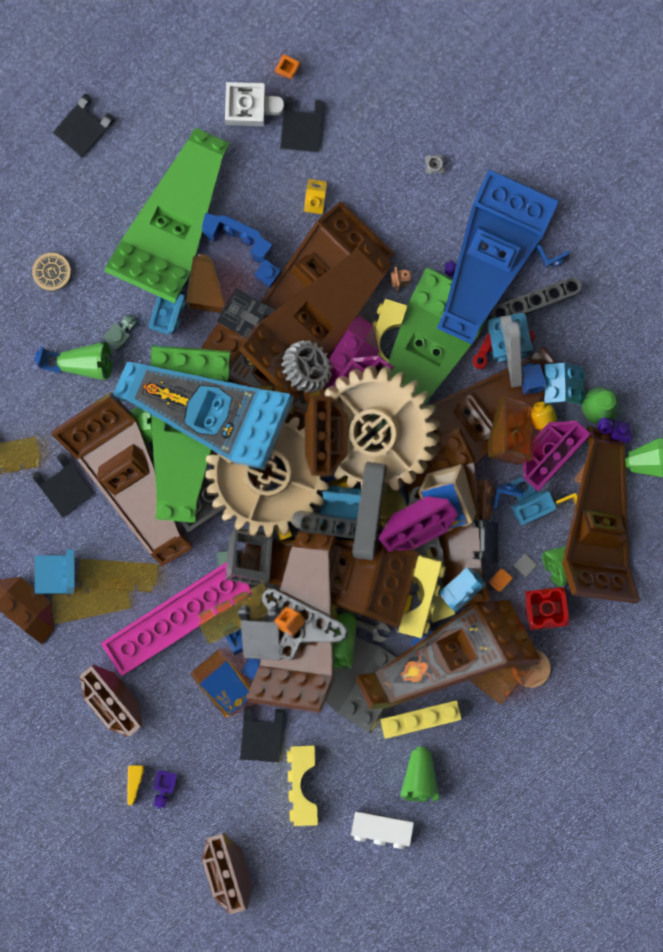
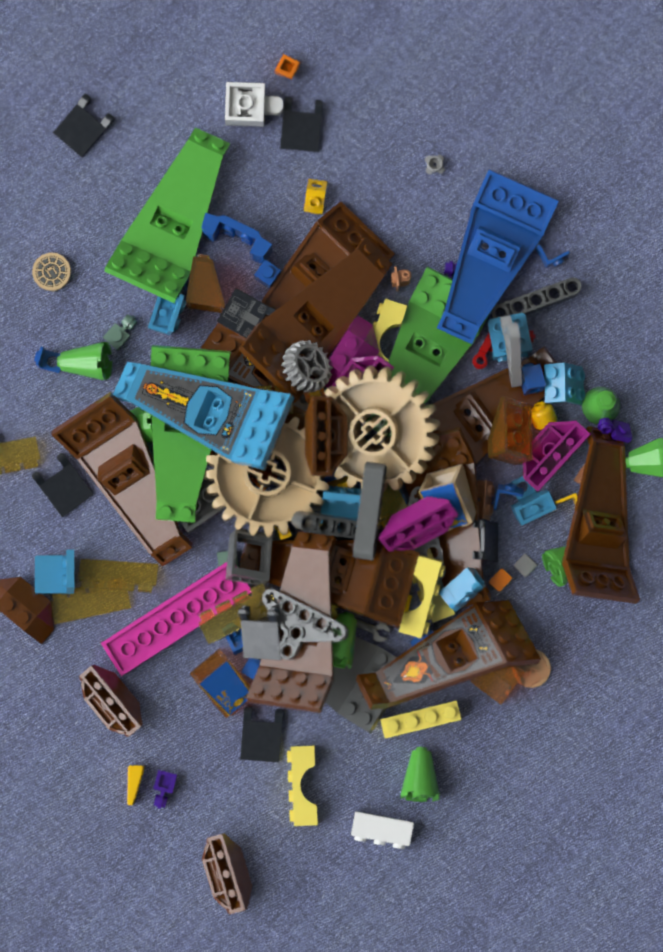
(289, 621): orange slope -> none
(546, 608): red piece -> none

